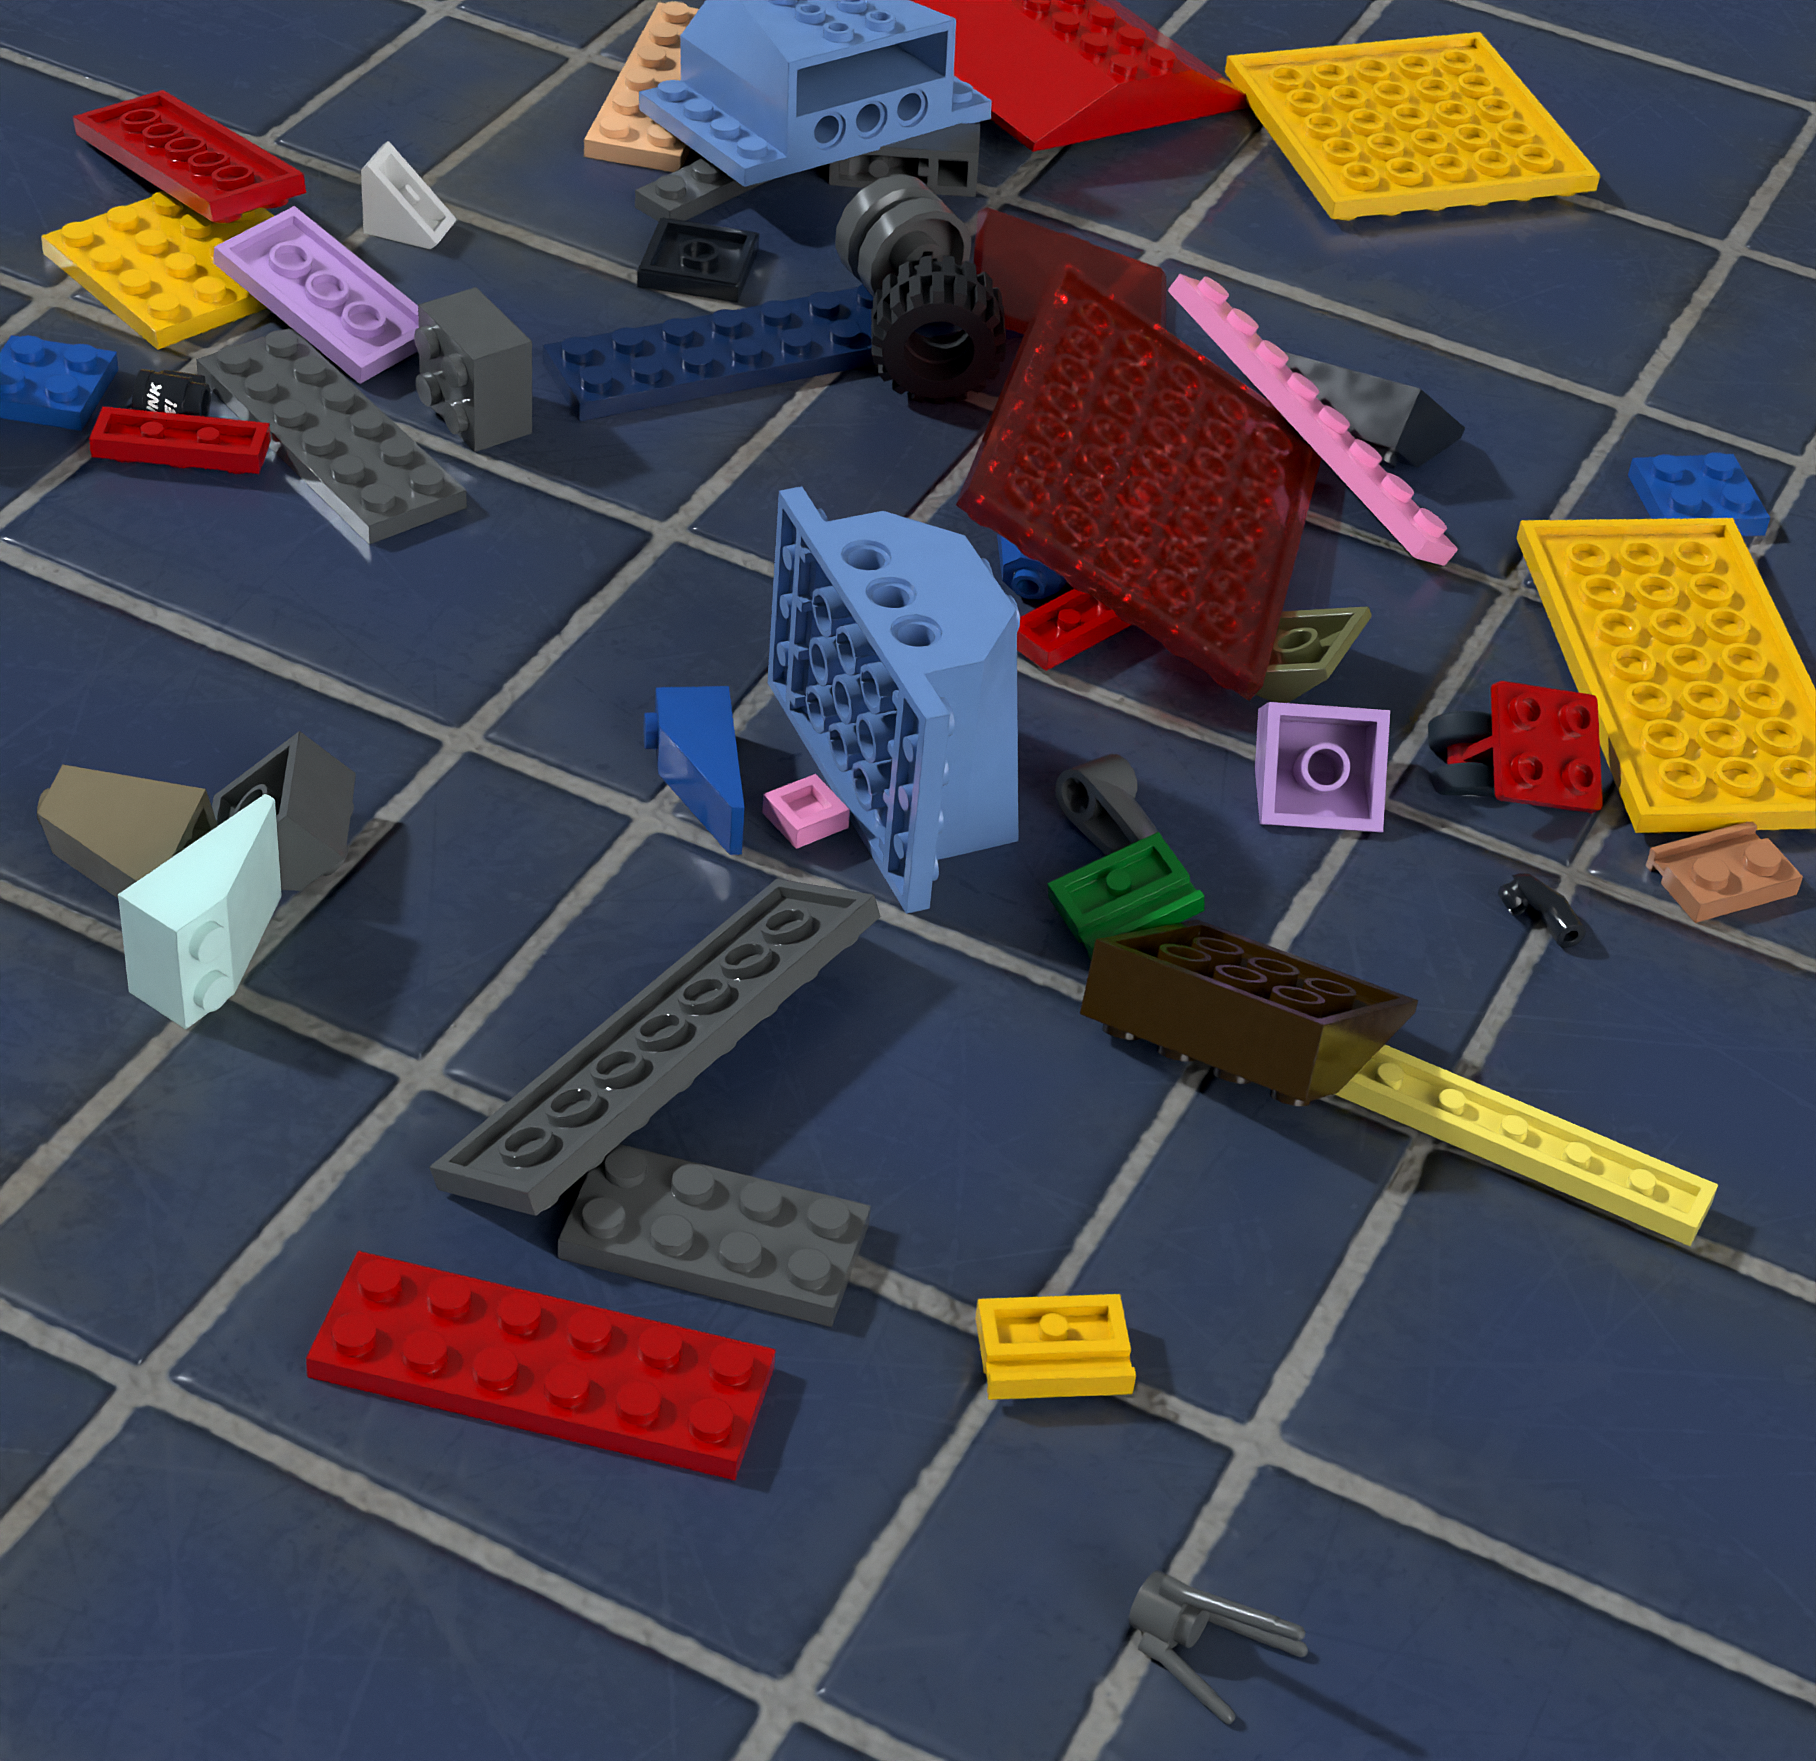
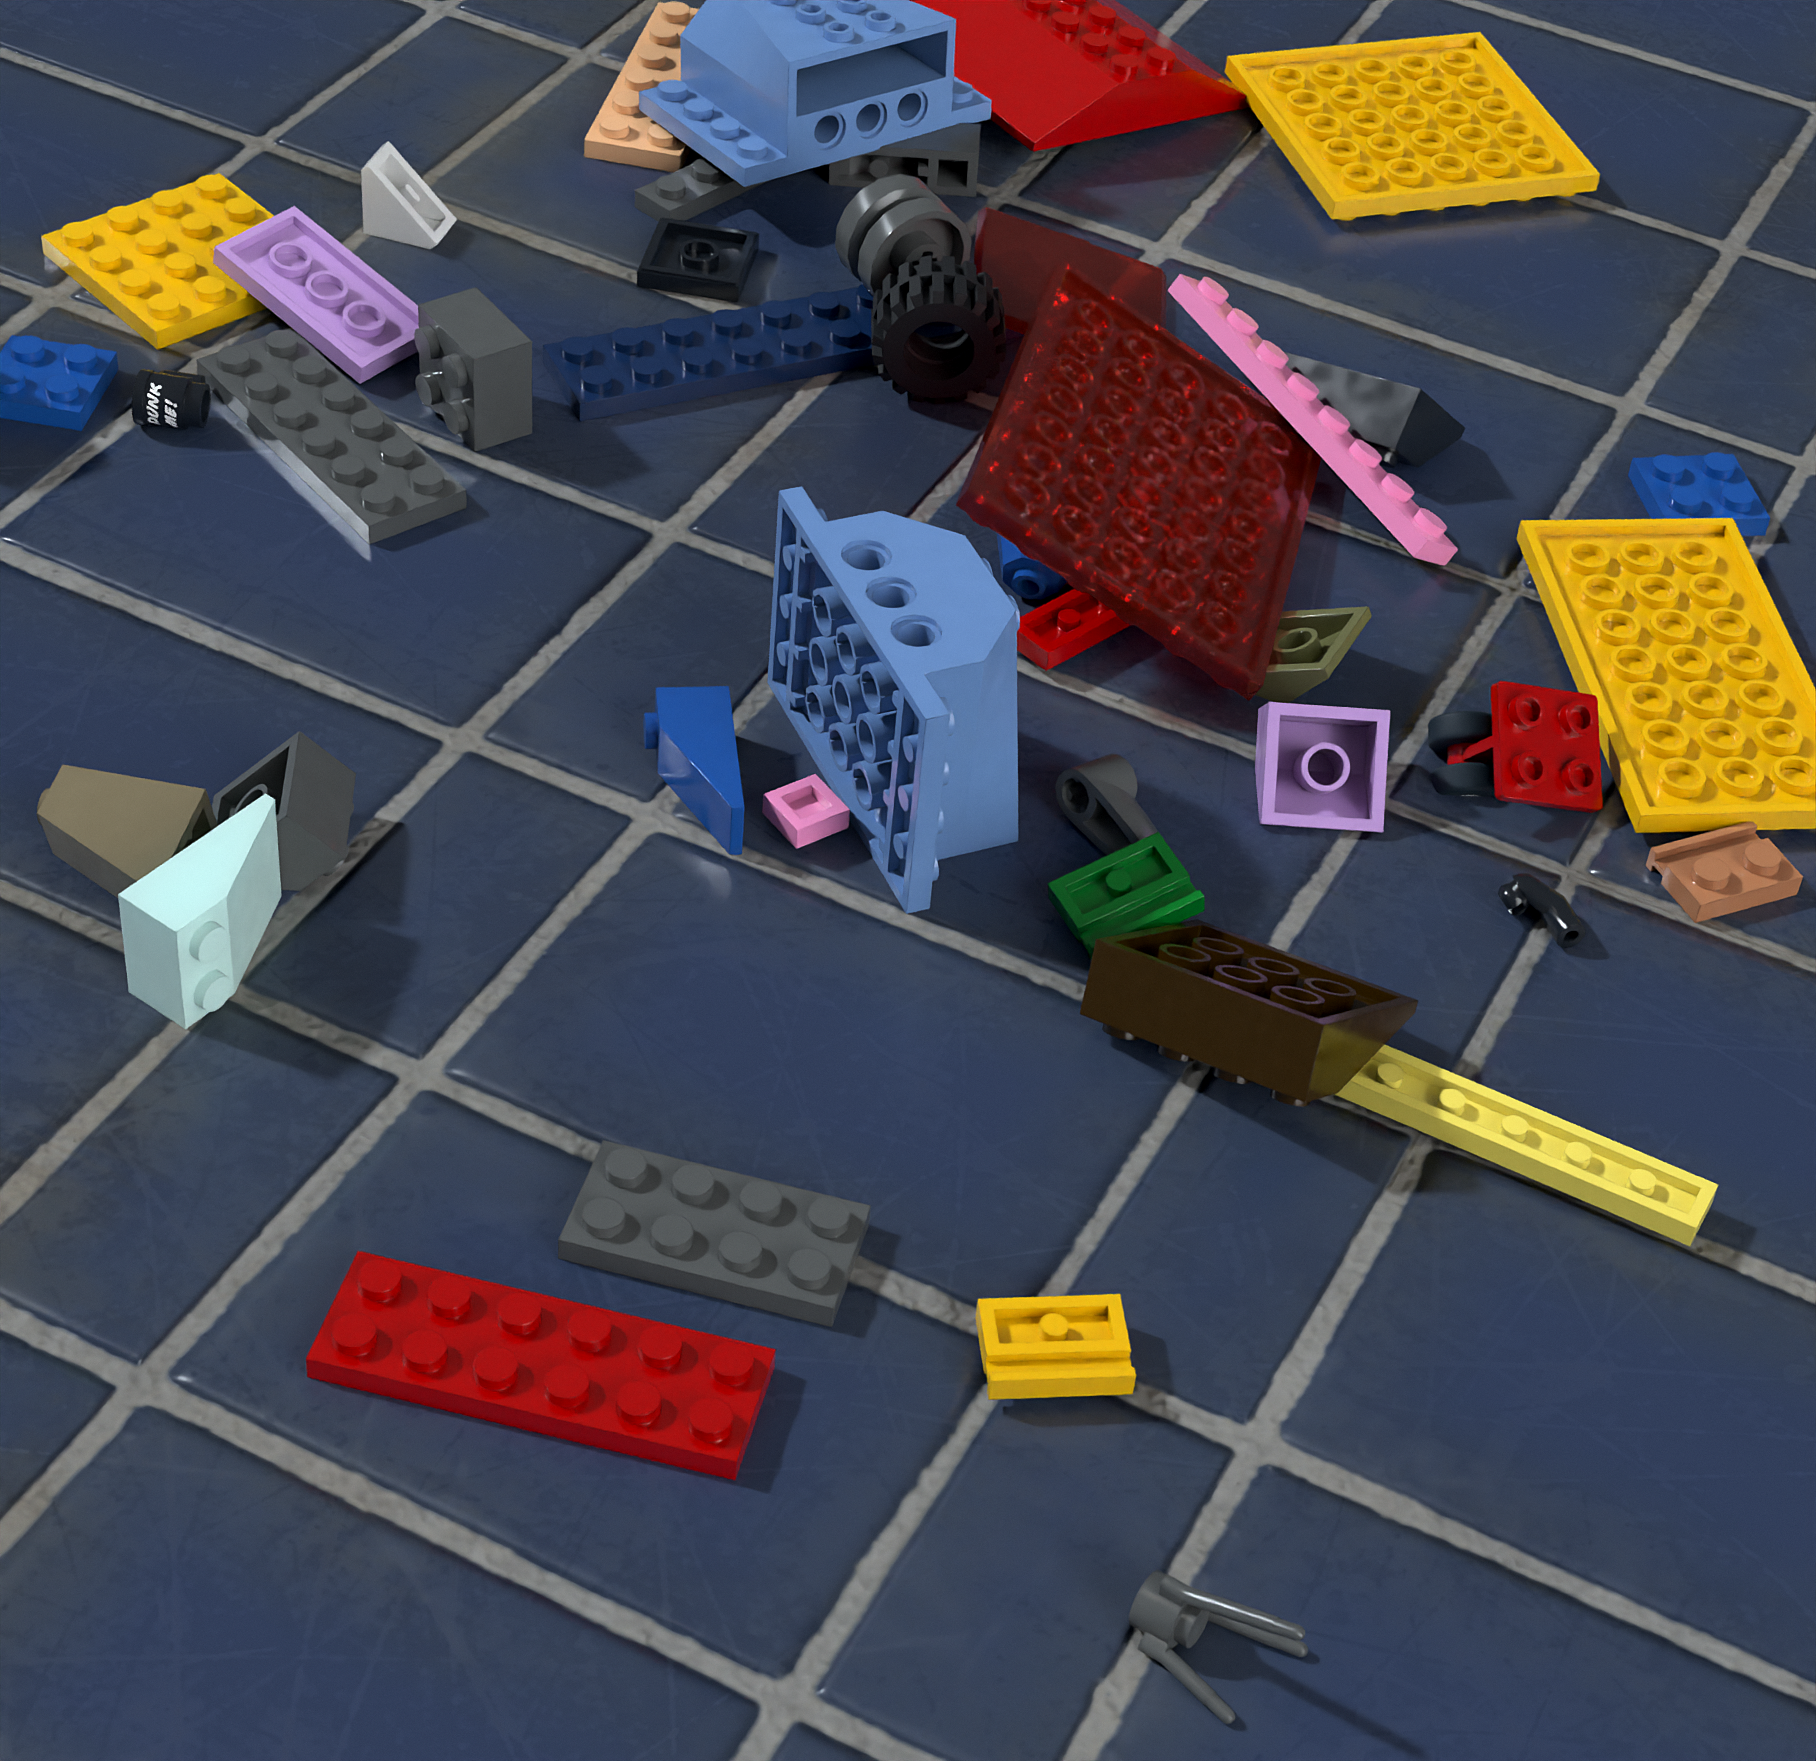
(180, 440): red plate -> none
(190, 156): red plate -> none
(653, 1047): dark grey plate -> none

